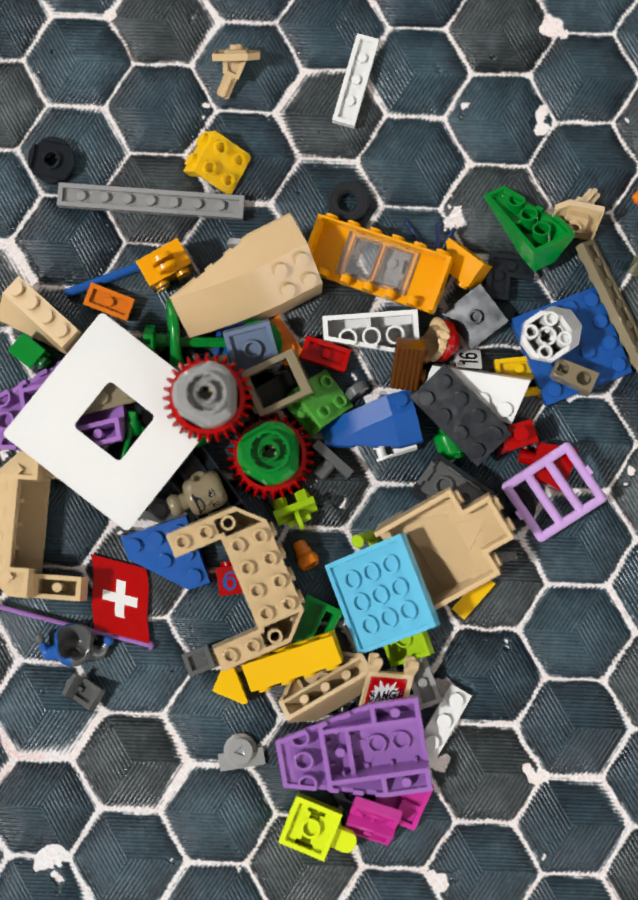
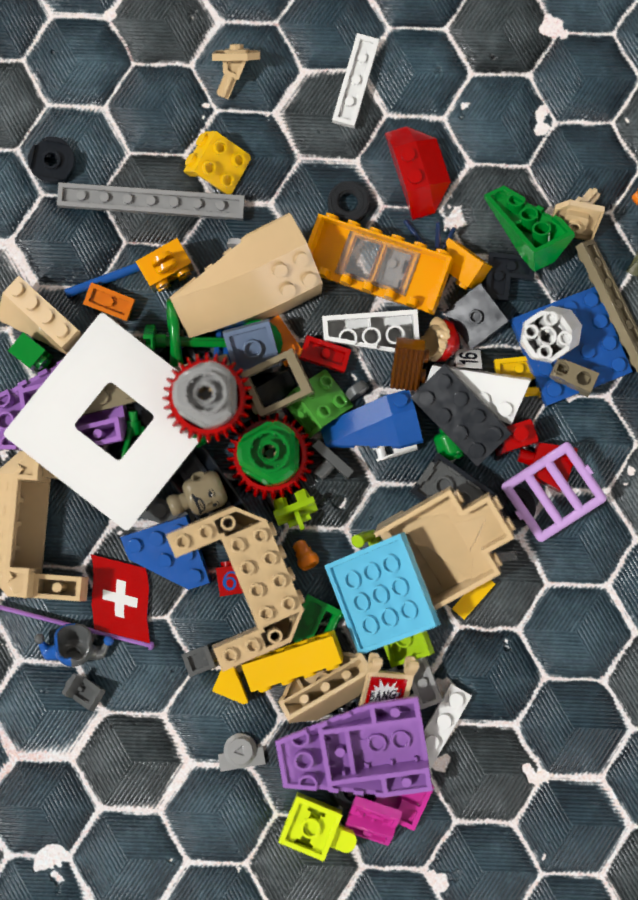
(419, 170): none -> red wedge

